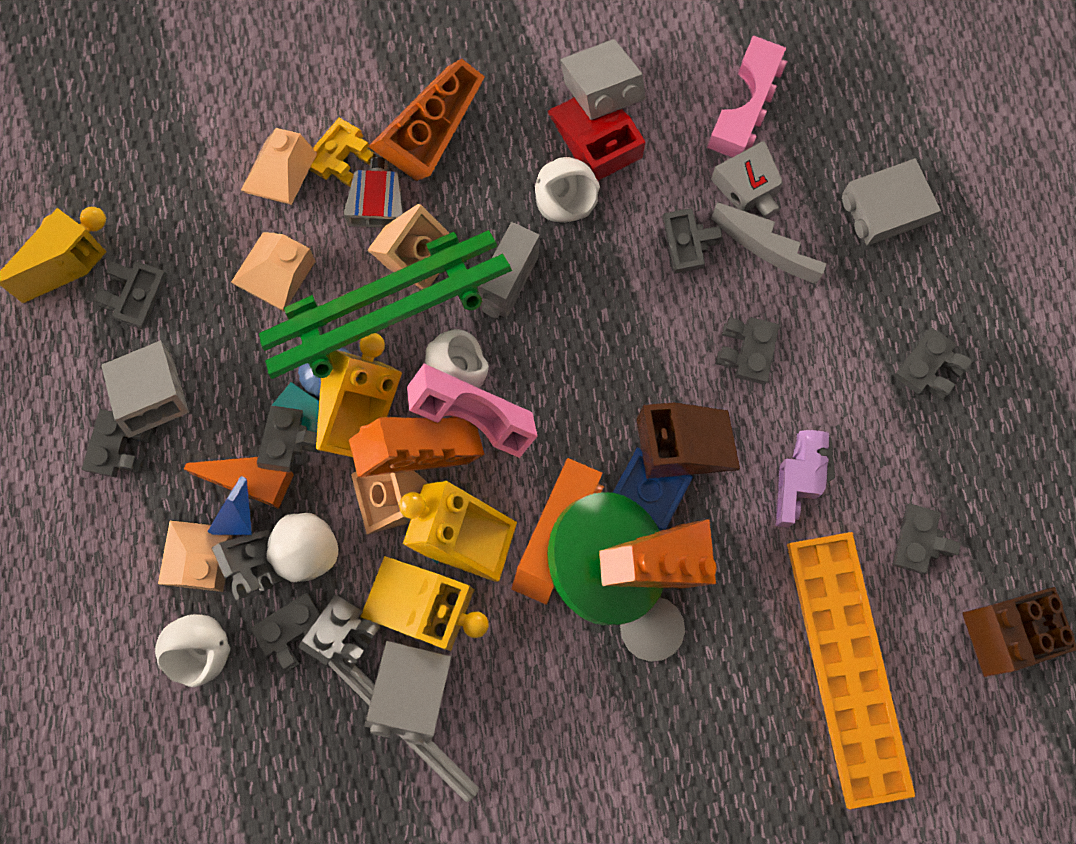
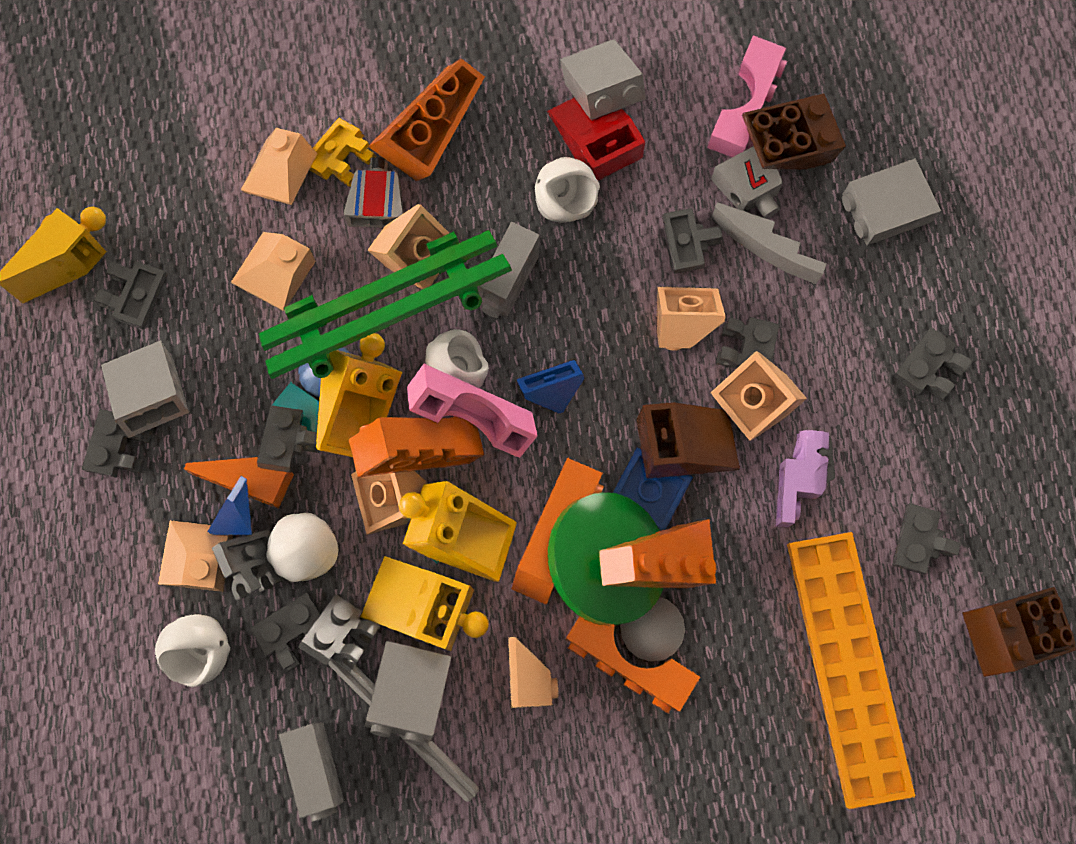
(312, 771): none -> light grey brick
(529, 678): none -> light nougat slope
(553, 386): none -> blue slope
(667, 683): none -> orange arch
(687, 315): none -> light nougat slope
(757, 395): none -> light nougat slope
(795, 134): none -> reddish brown slope

